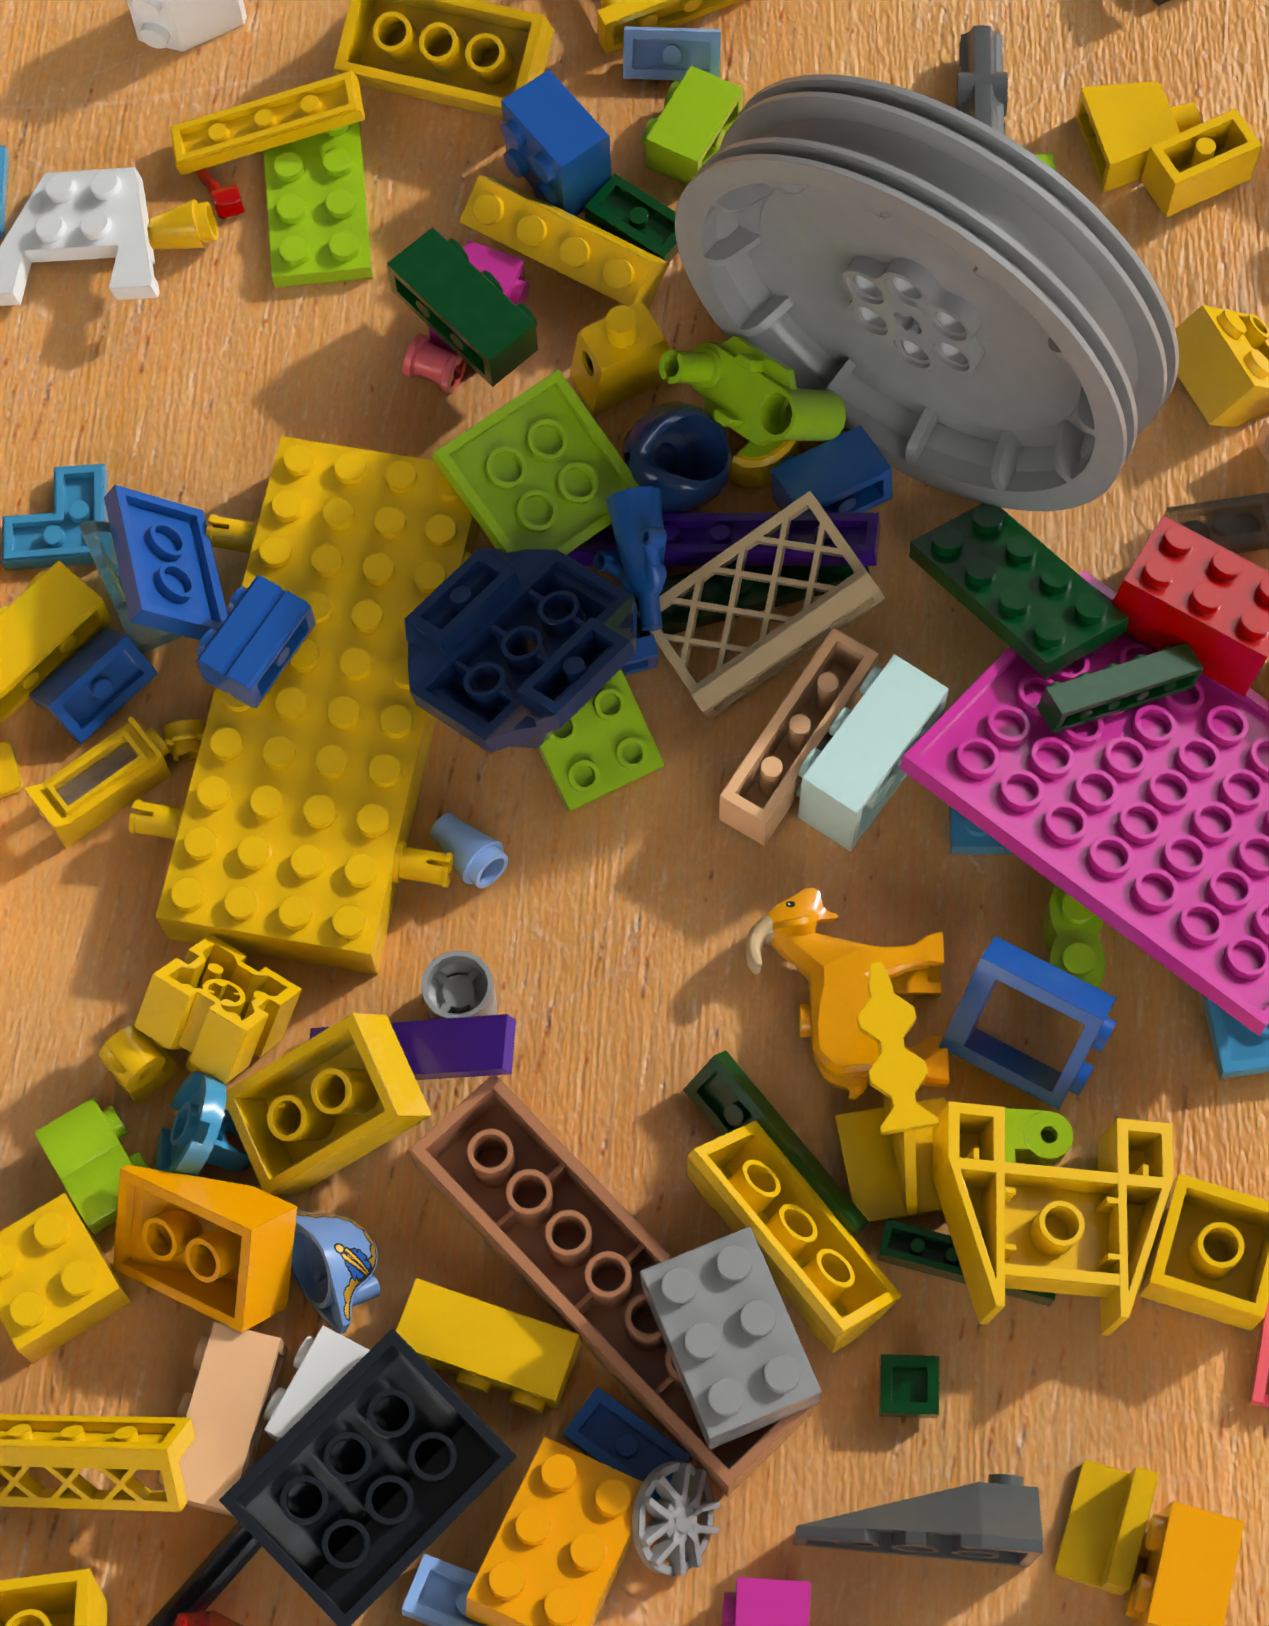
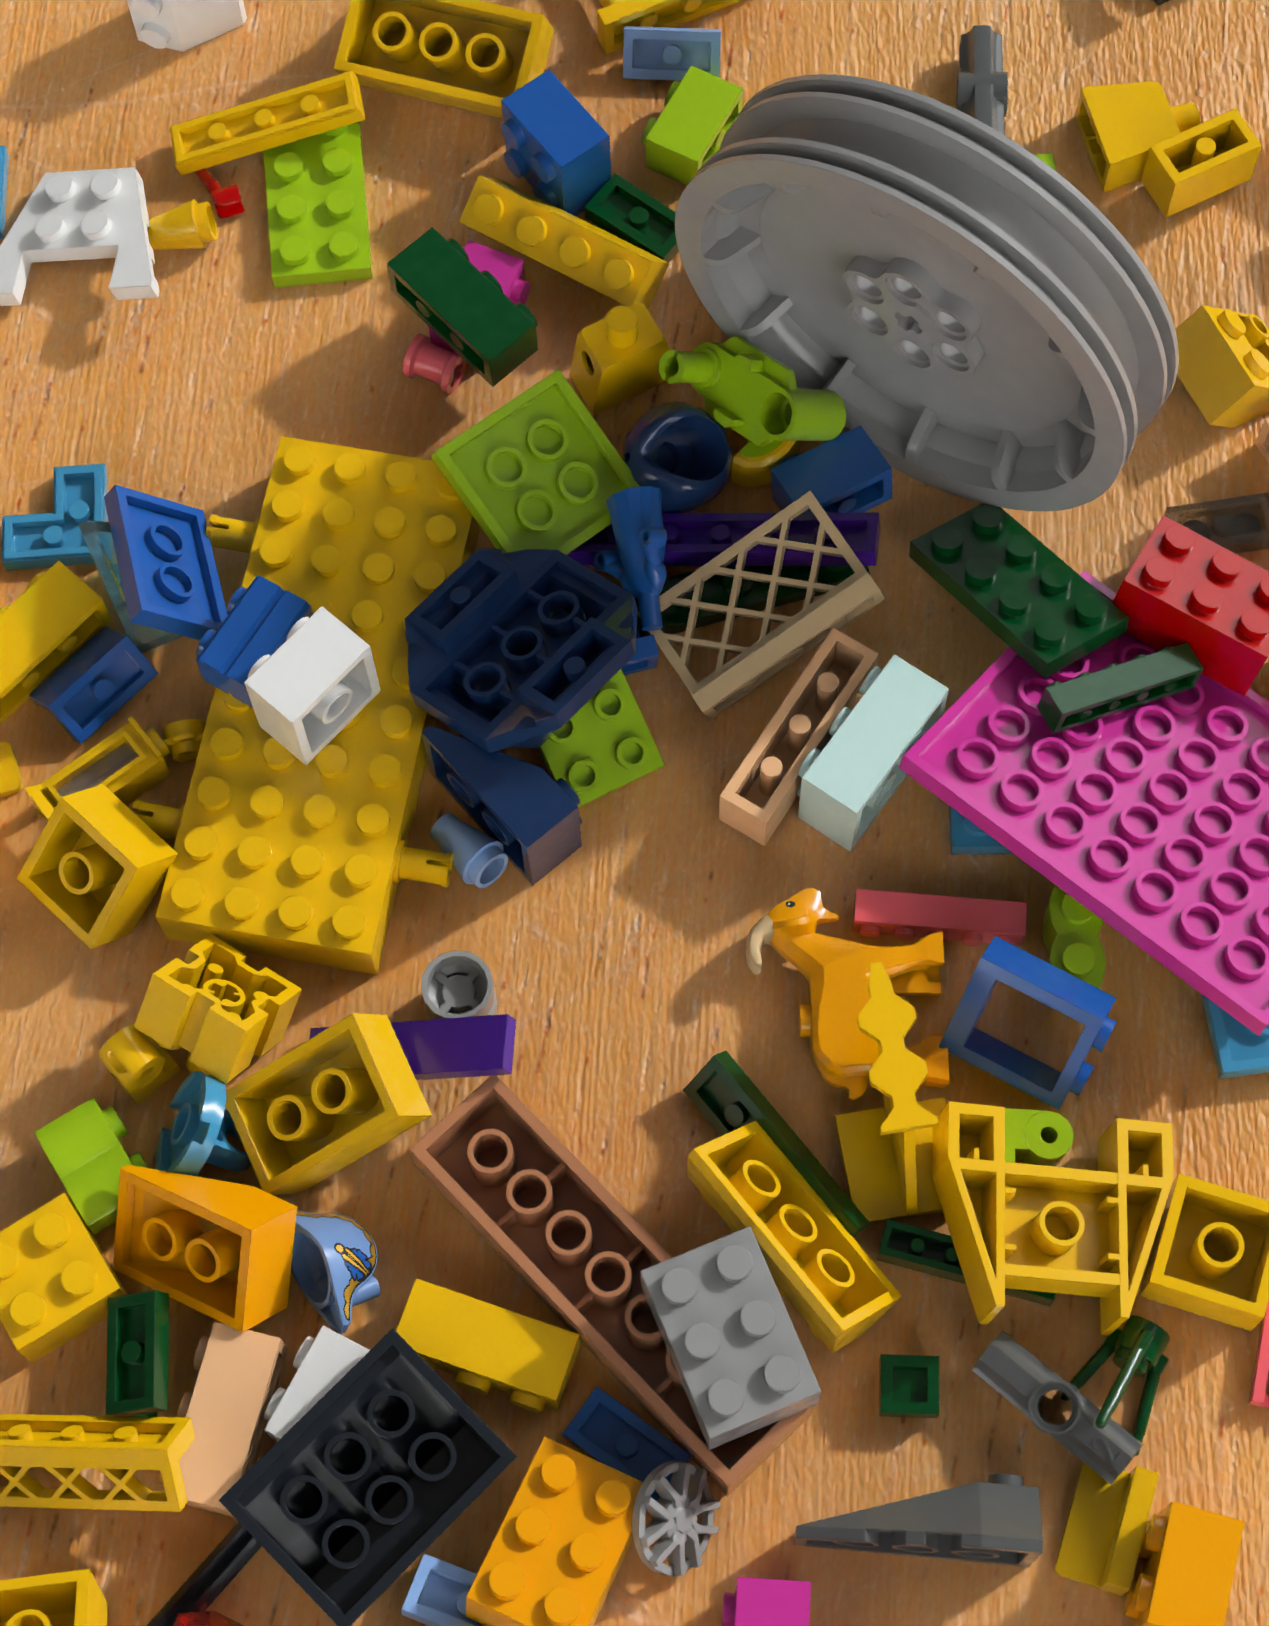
(96, 865): none -> yellow brick
(137, 1354): none -> dark green panel
(312, 684): none -> white brick
(508, 801): none -> dark blue slope
(919, 915): none -> coral piece
(1027, 1380): none -> dark grey piece
(1137, 1350): none -> dark green plant

